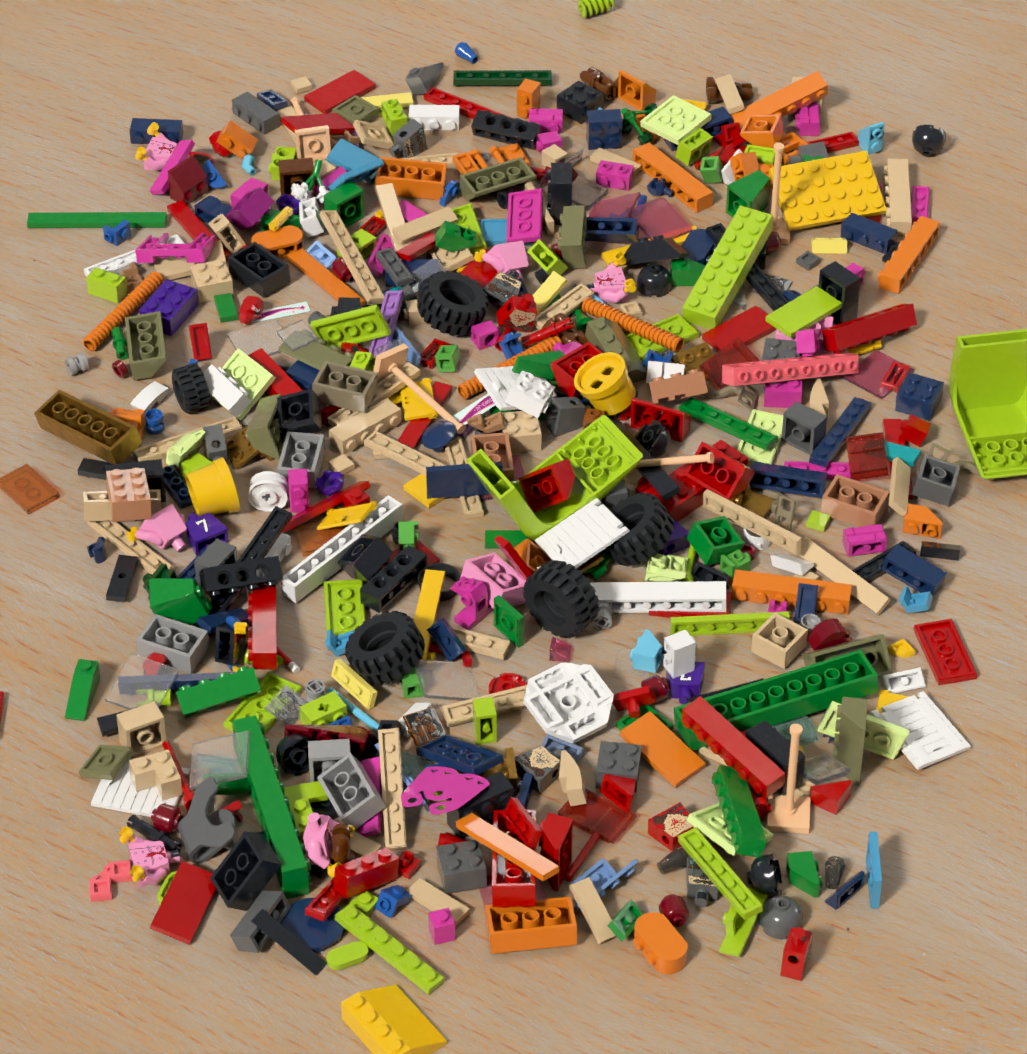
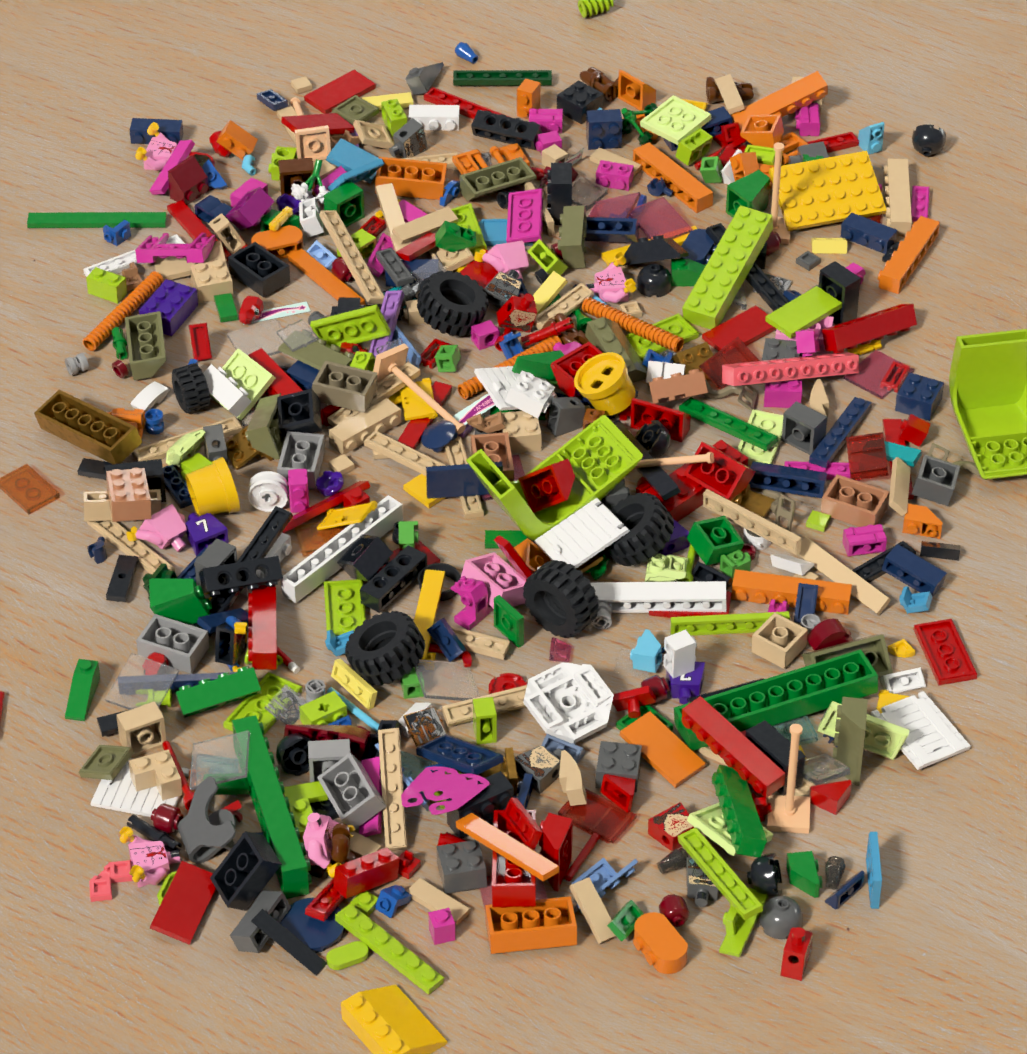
(255, 113): dark grey brick -> none

